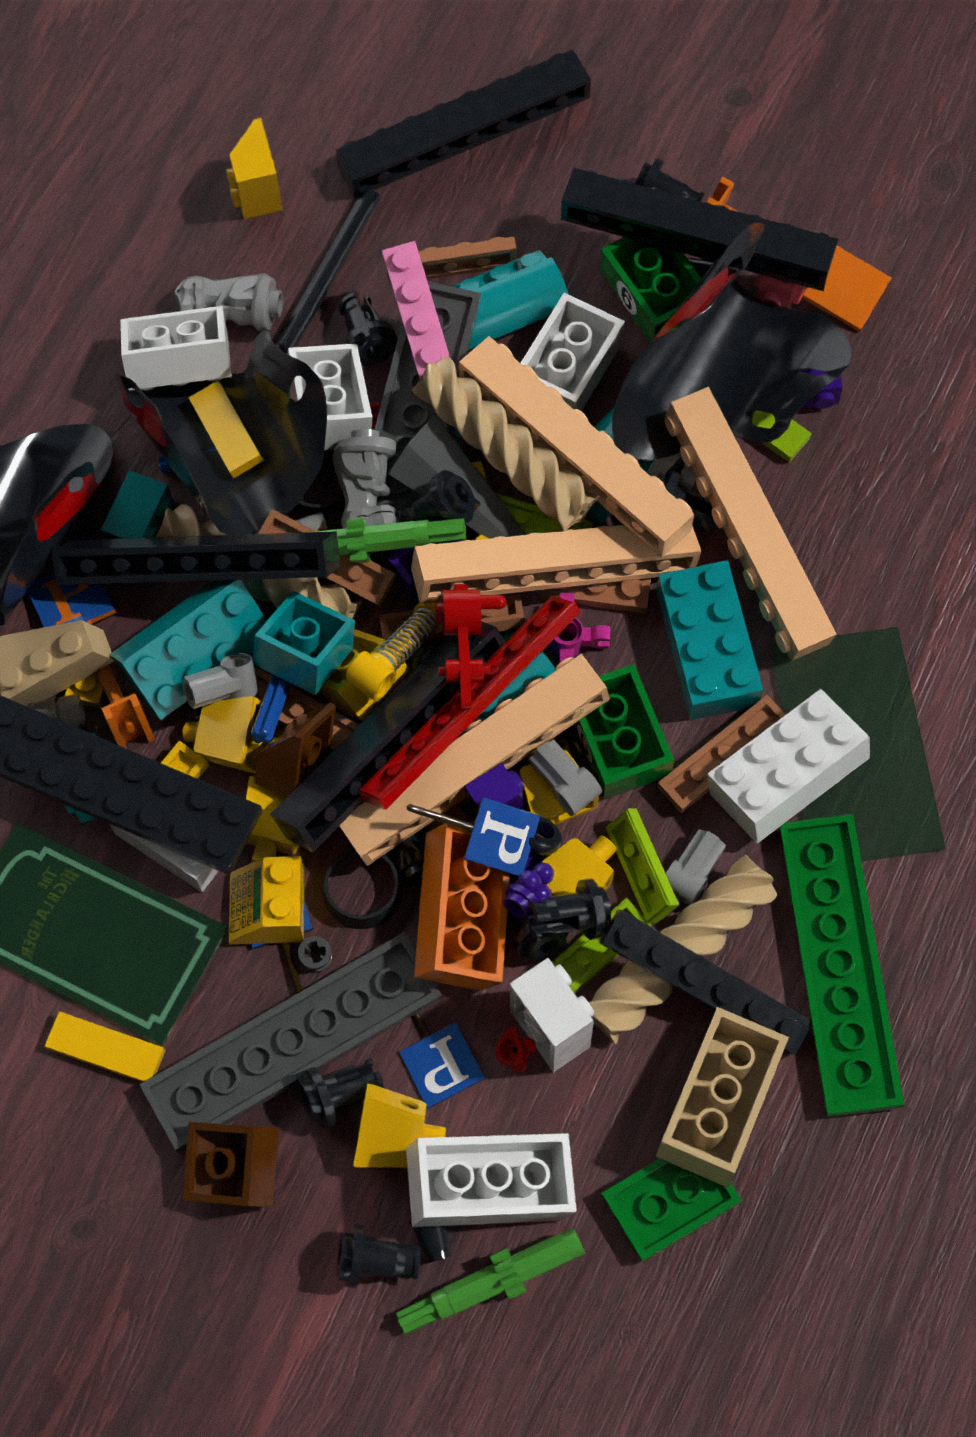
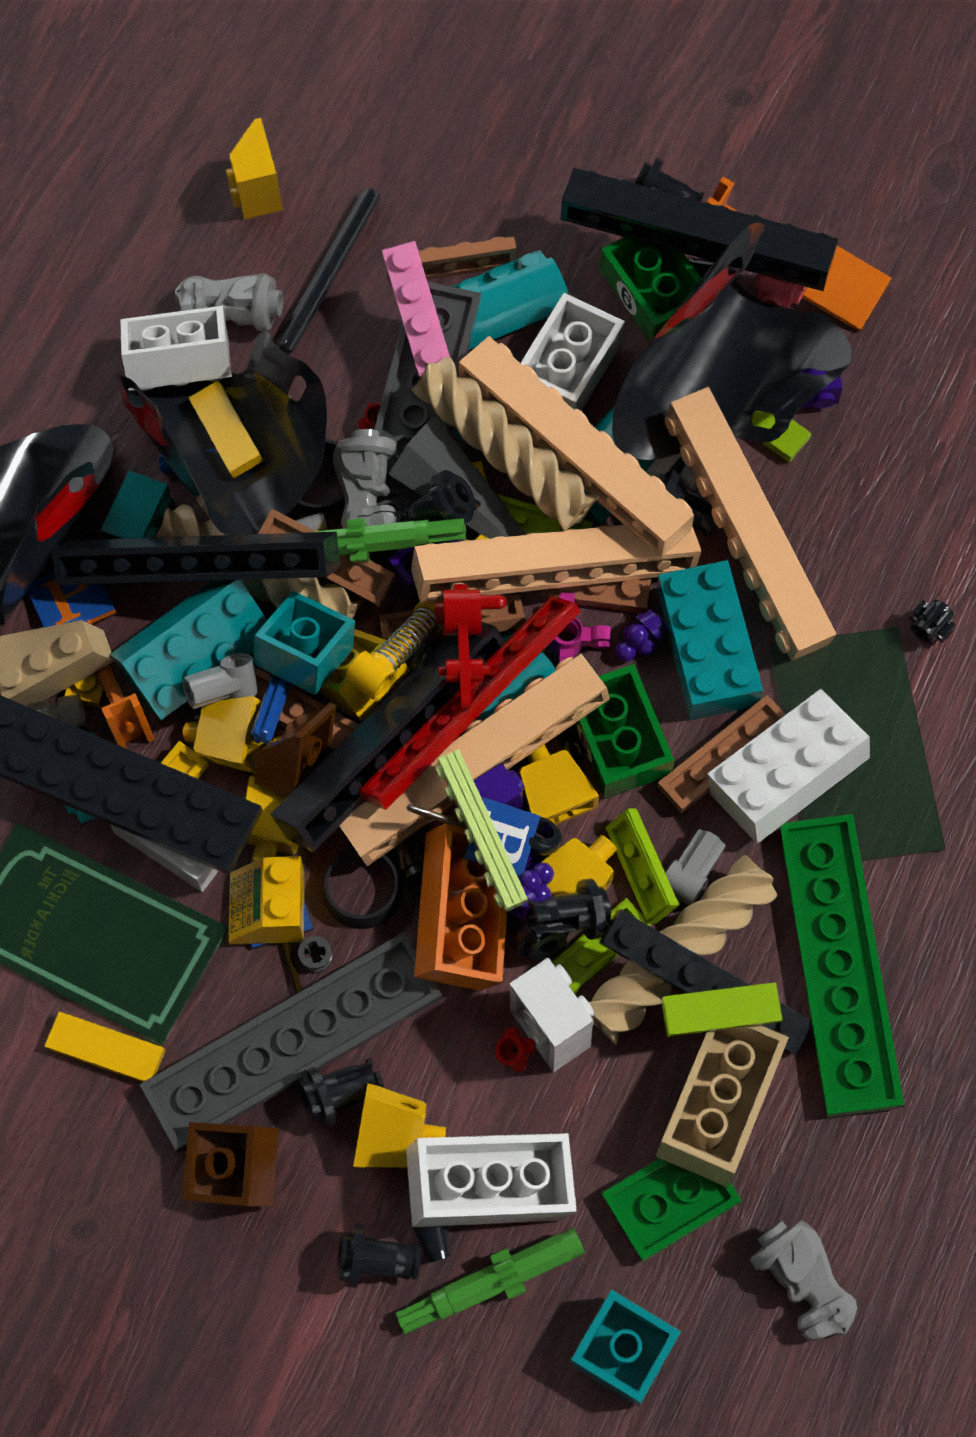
(343, 385): white brick -> none
(373, 336): black piece -> none
(441, 1063): blue piece -> none
(463, 123): black brick -> none
(481, 831): none -> yellowish green piece
(570, 784): light grey piece -> none
(625, 1348): none -> teal brick
(641, 636): none -> dark purple piece
(721, 1009): none -> lime tile
(802, 1267): none -> light grey animal
(932, 621): none -> black gear

